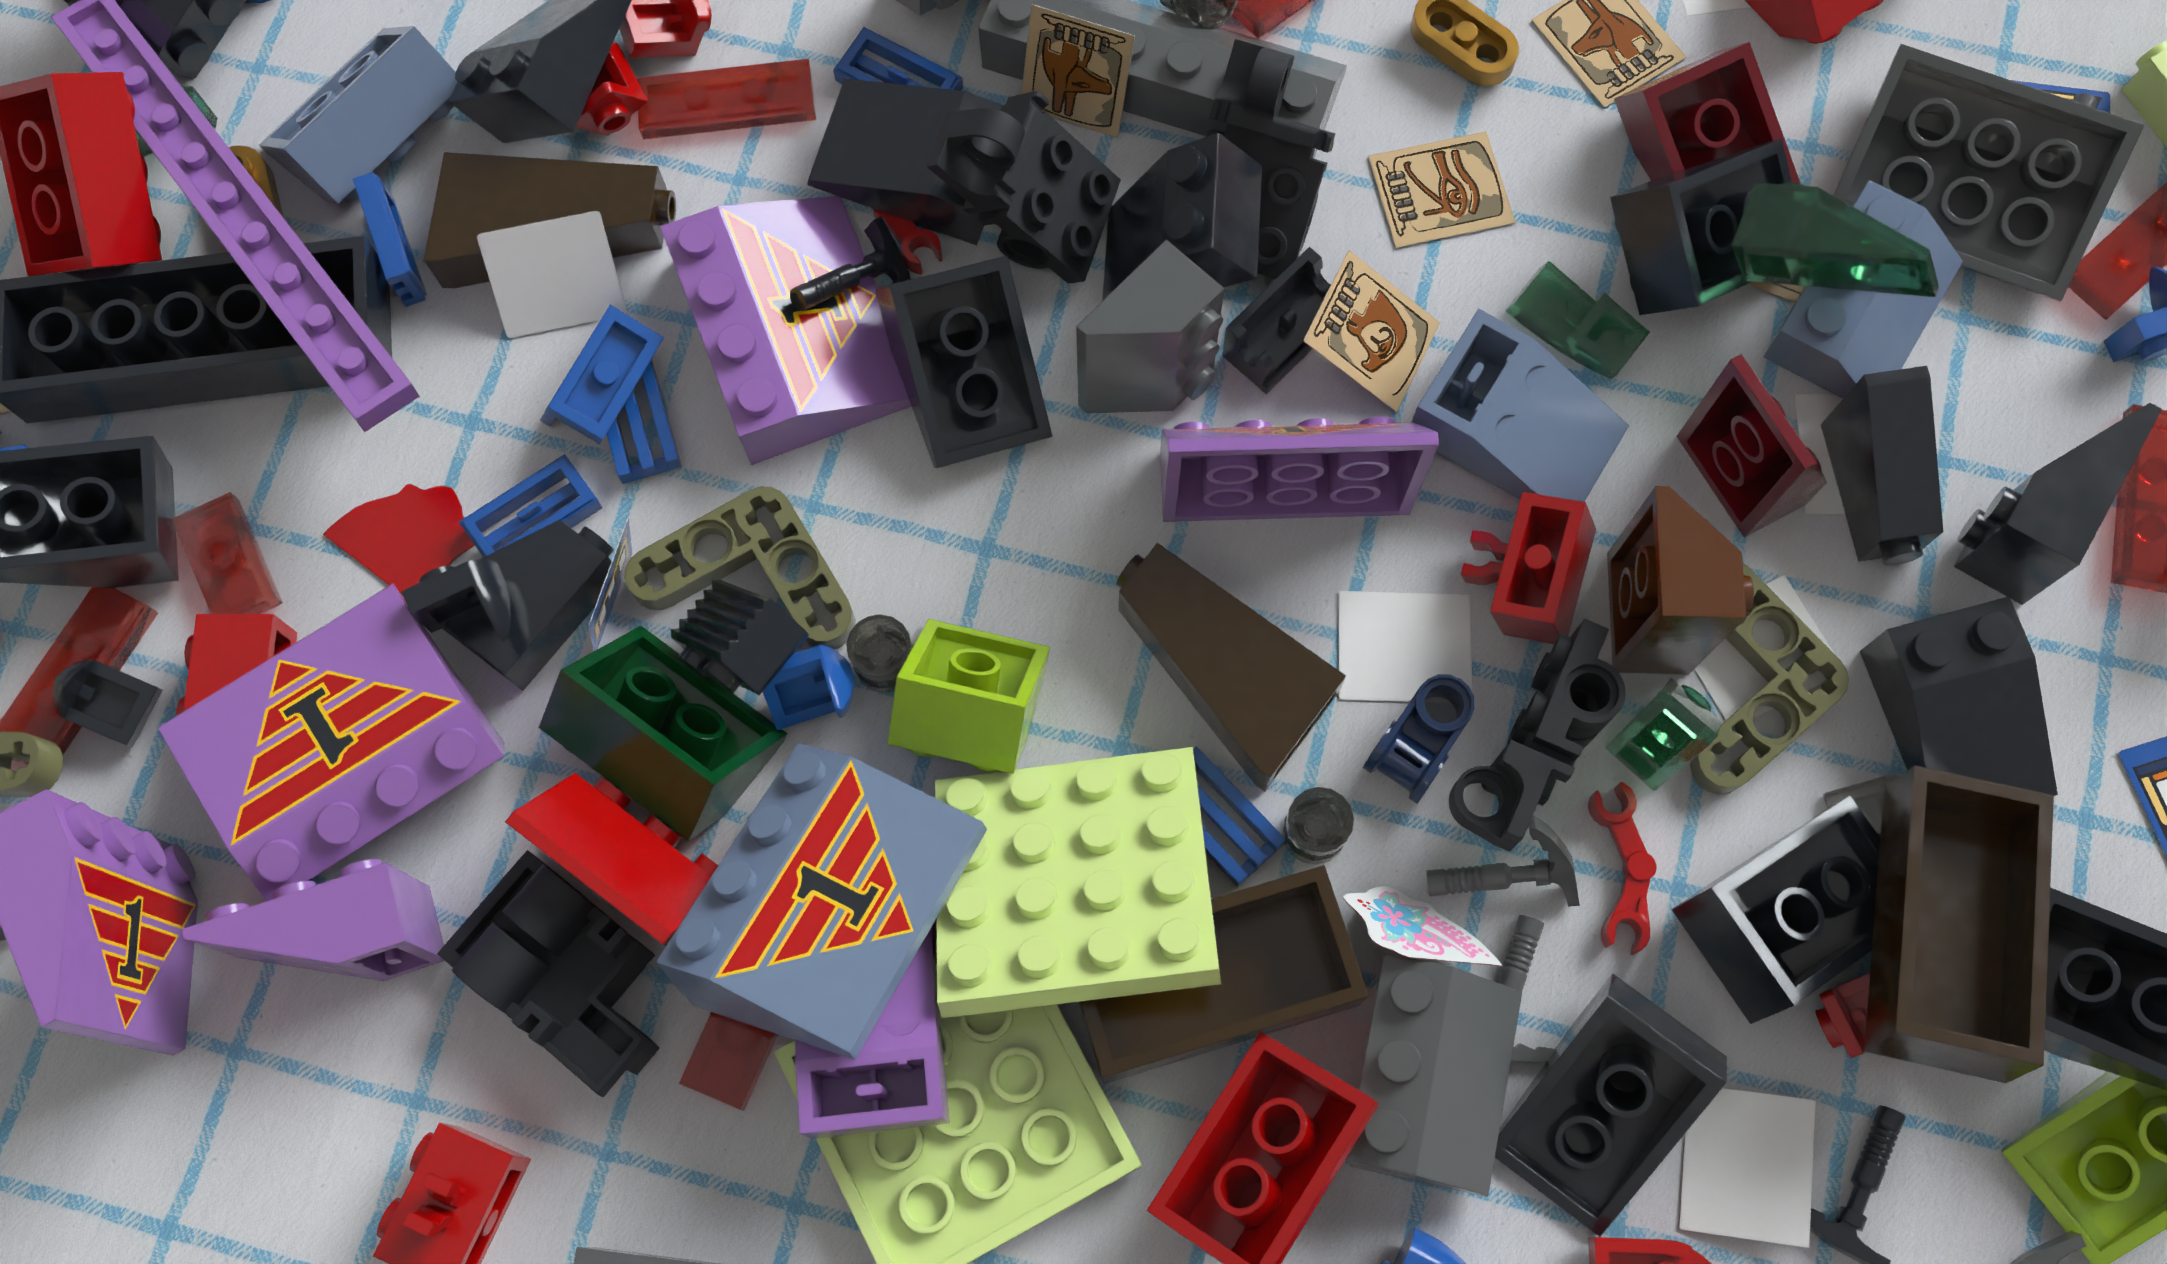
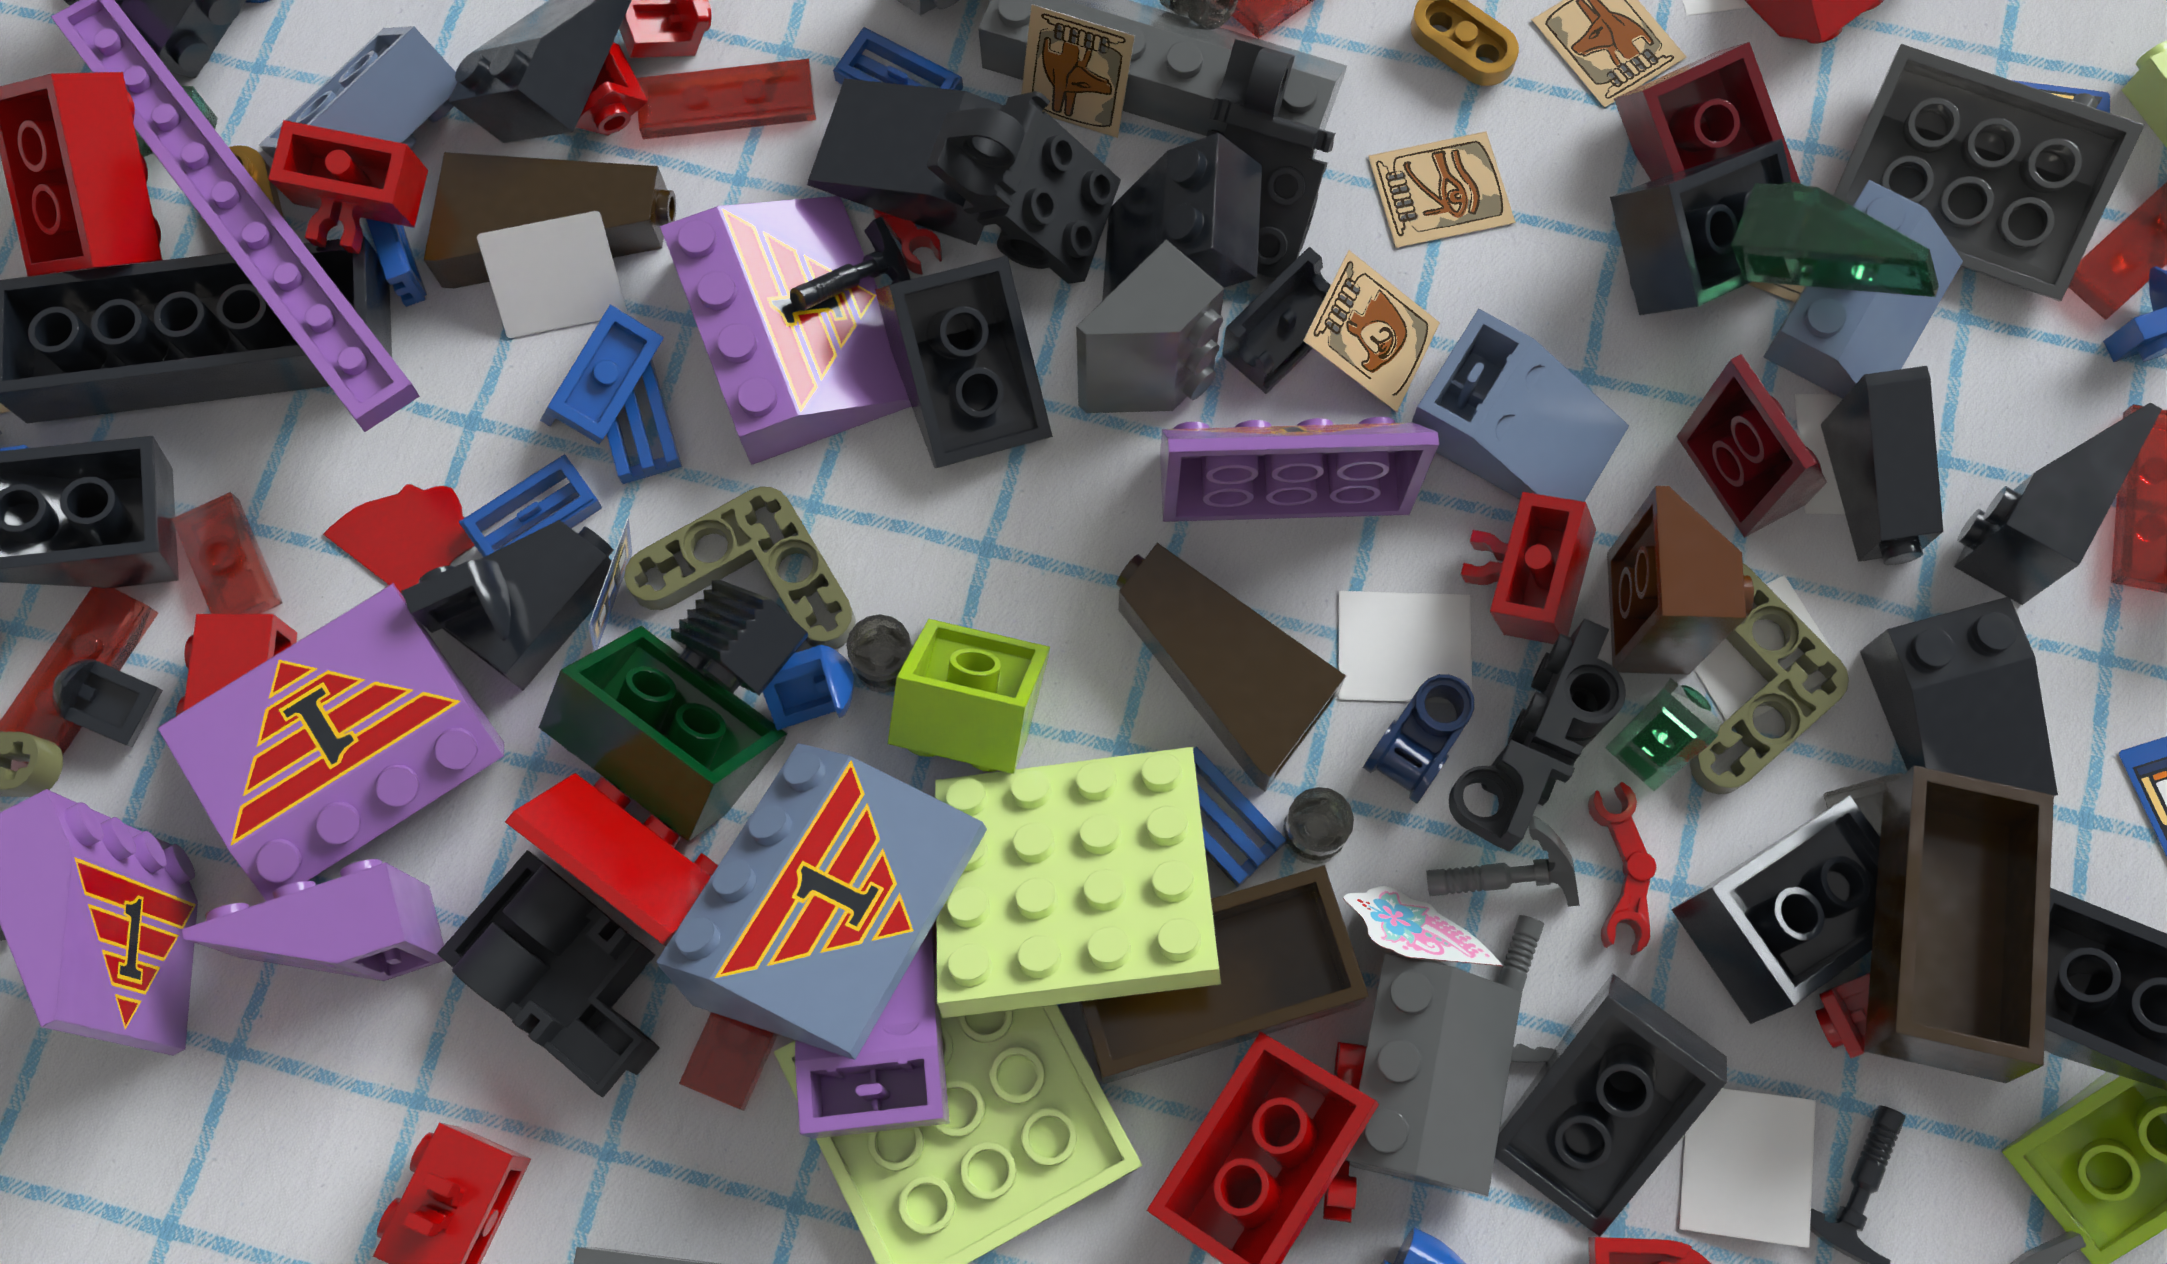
(347, 180): none -> red brick
(1341, 1193): none -> red piece
(1571, 321): clear green slope -> none

